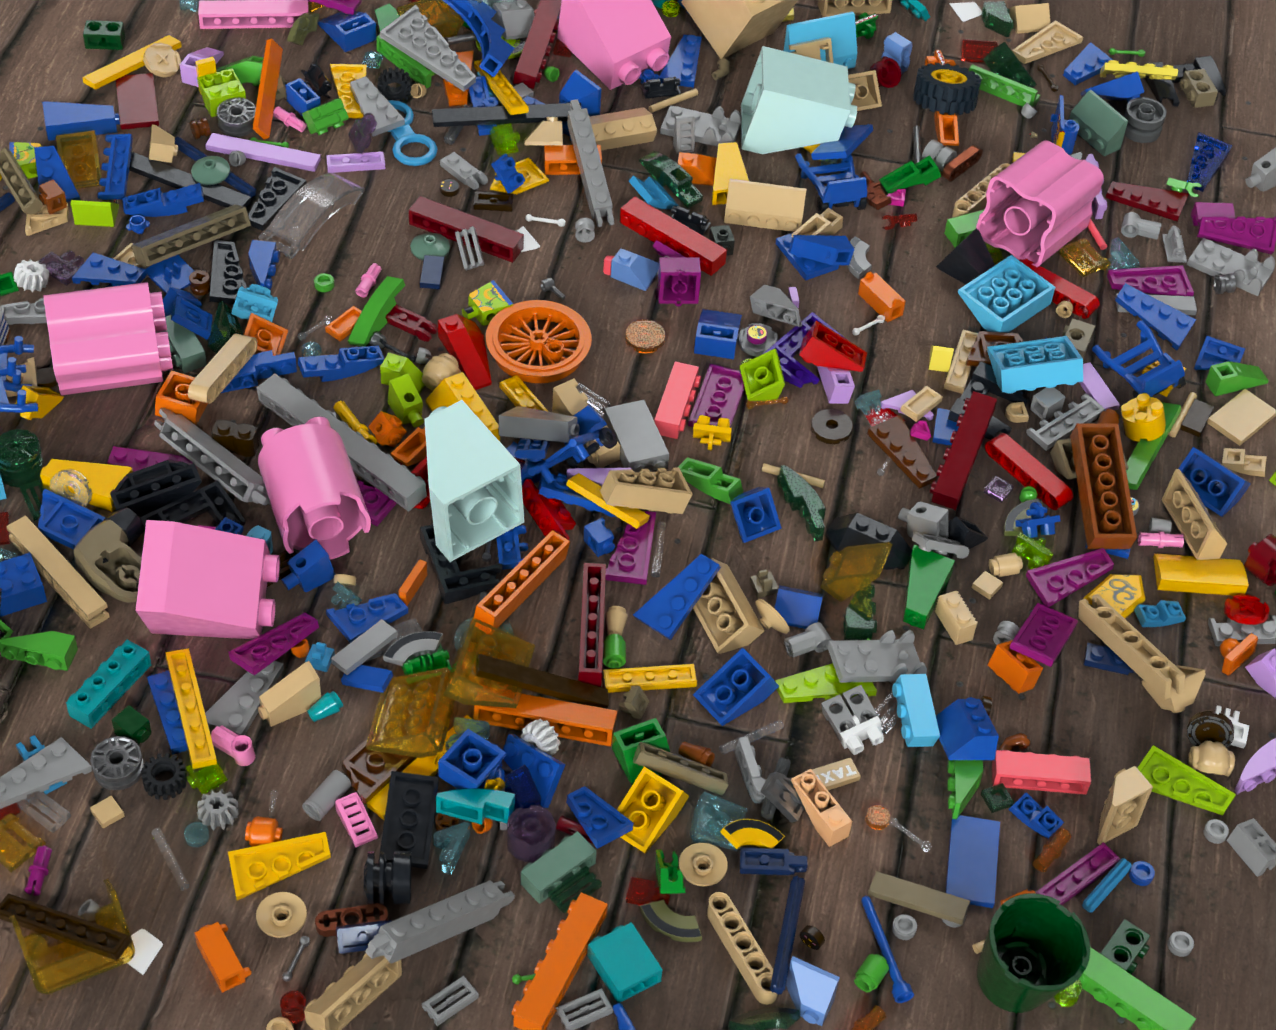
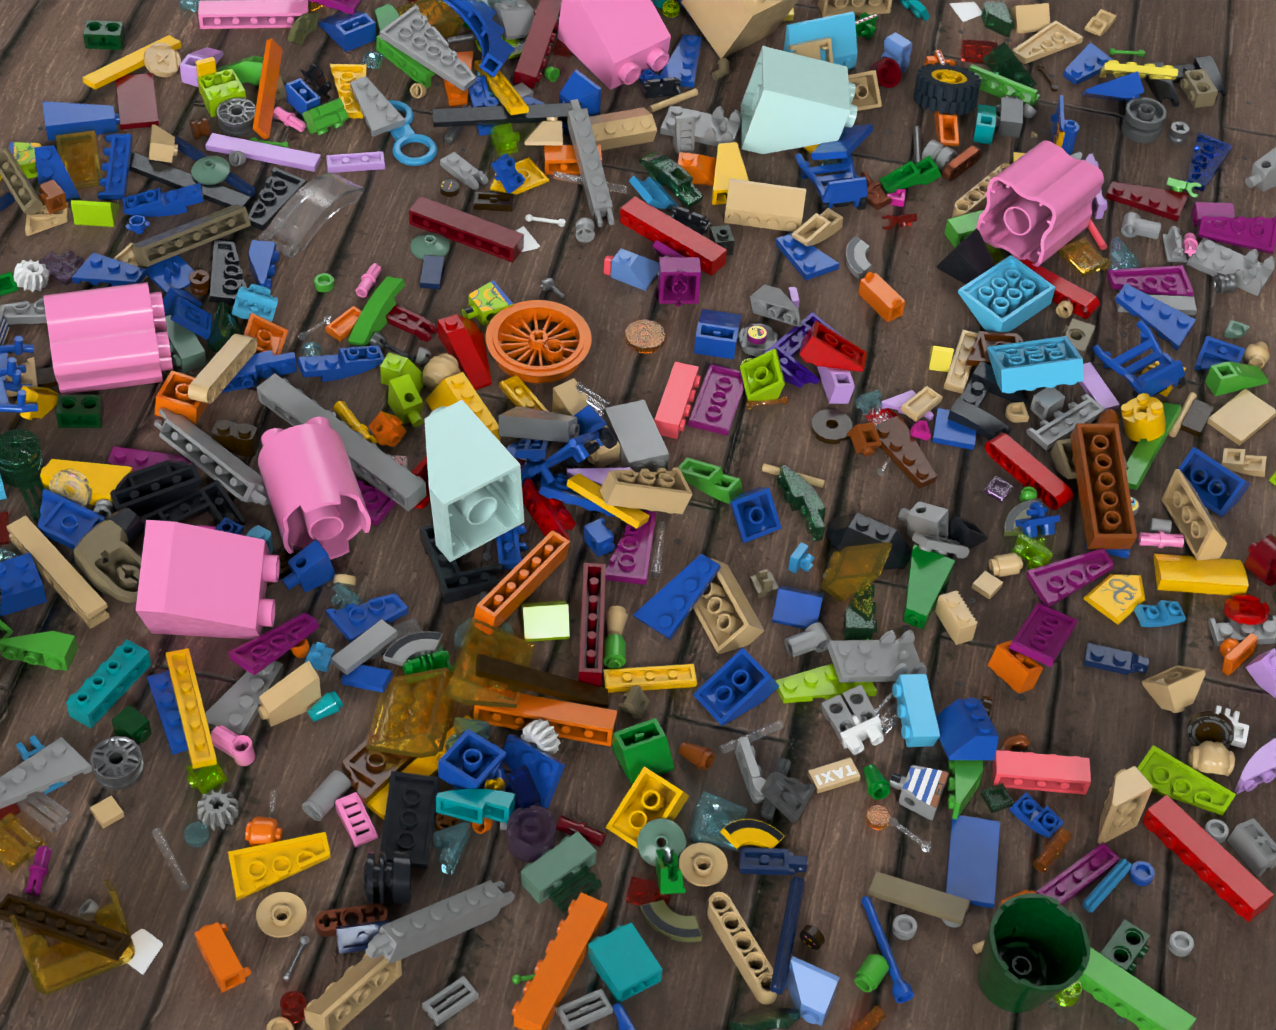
(80, 411): none -> dark green brick
(104, 508): none -> light grey bush
(160, 765): black tyre -> none
(360, 132): clear purple hinge -> none
(394, 76): black tyre -> none
(412, 448): orange slope -> none
(413, 582): orange tile -> none
(465, 233): light grey tile -> none
(545, 620): none -> slope
(577, 179): none -> clear bar
(598, 817): blue wing -> none
(658, 829): none -> sand green dish
(681, 768): dark tan brick -> none
(712, 434): yellow hips -> none
(771, 617): tan dish -> none
(801, 559): none -> dark azure tile
(822, 248): blue slope -> none
(822, 808): light nougat slope -> none
(865, 438): none -> dark orange brick
(876, 783): none -> green cone
(880, 318): white hinge -> none
(920, 789): none -> torso
(964, 450): dark red brick -> none
(984, 124): none -> teal slope
(1006, 632): light grey wheel -> none
(1009, 116): none -> dark grey brick
(1099, 123): sand green slope -> none
(1100, 23): none -> tan slope
(1131, 646): tan piece -> none
(1178, 133): none -> flat silver wheel
(1189, 244): none -> bright pink axle
(1207, 858): none -> brick
(1236, 329): none -> sand green tile
(1257, 354): none -> tan animal

